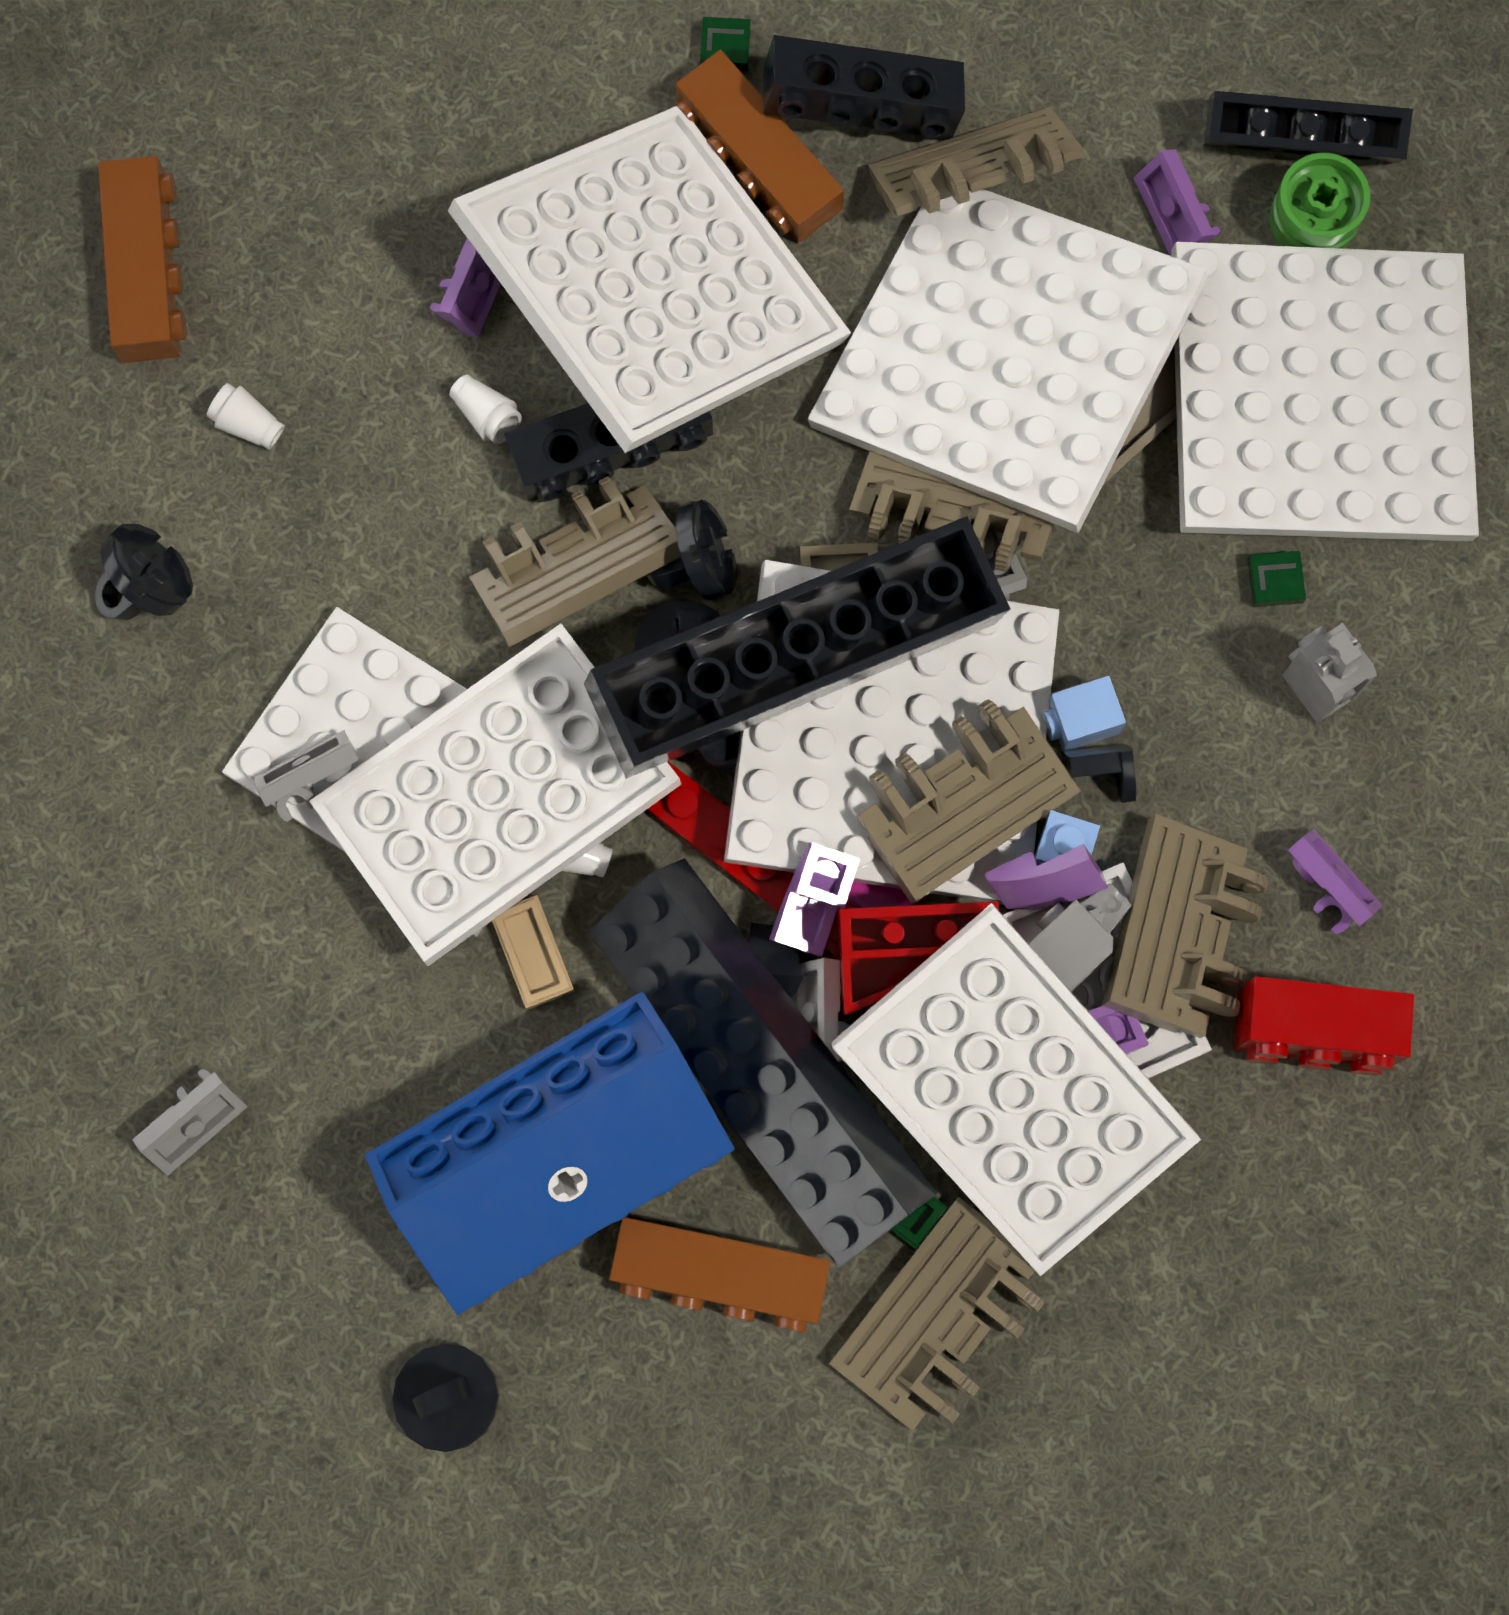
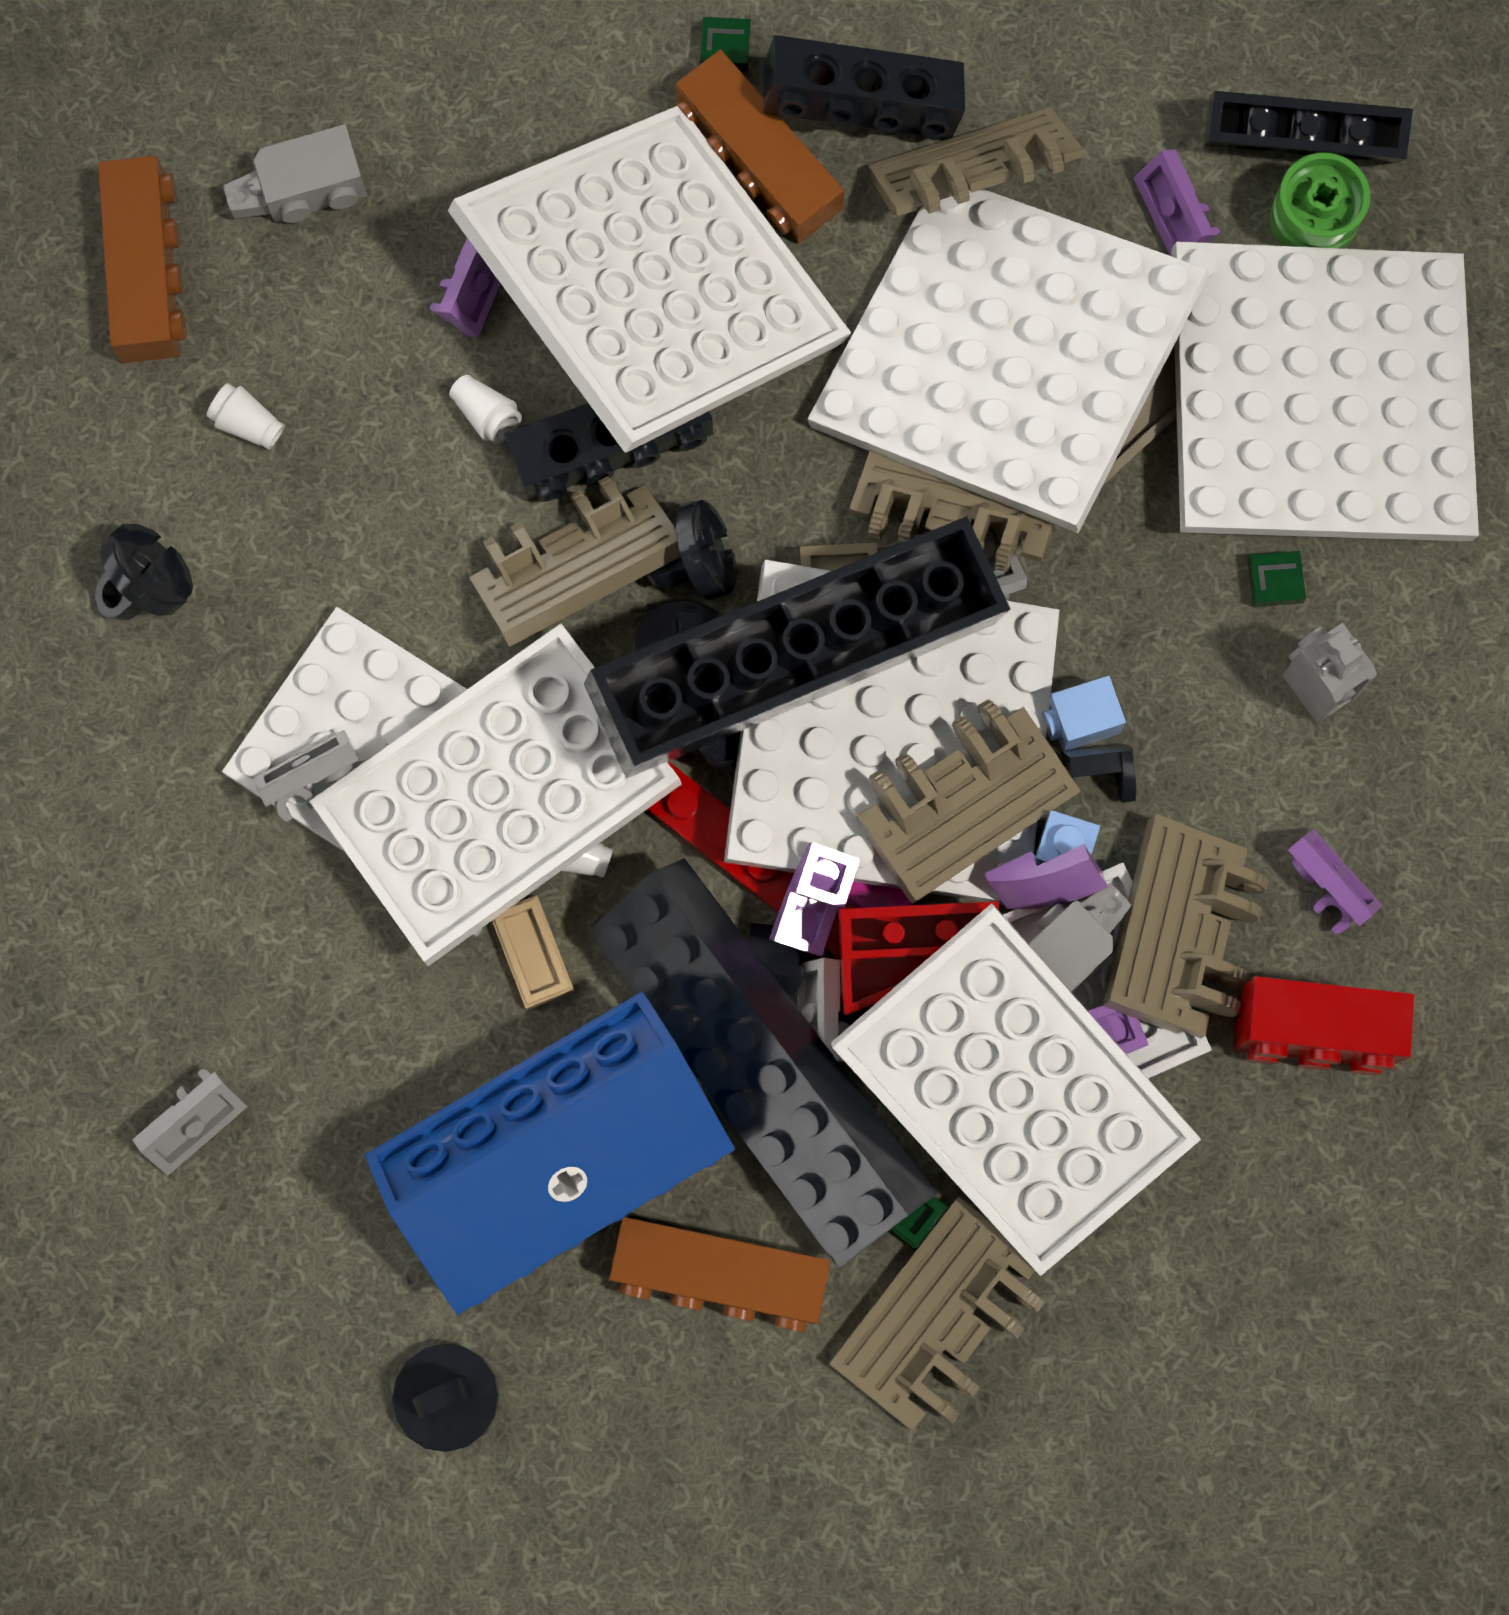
(299, 178): none -> light grey hinge

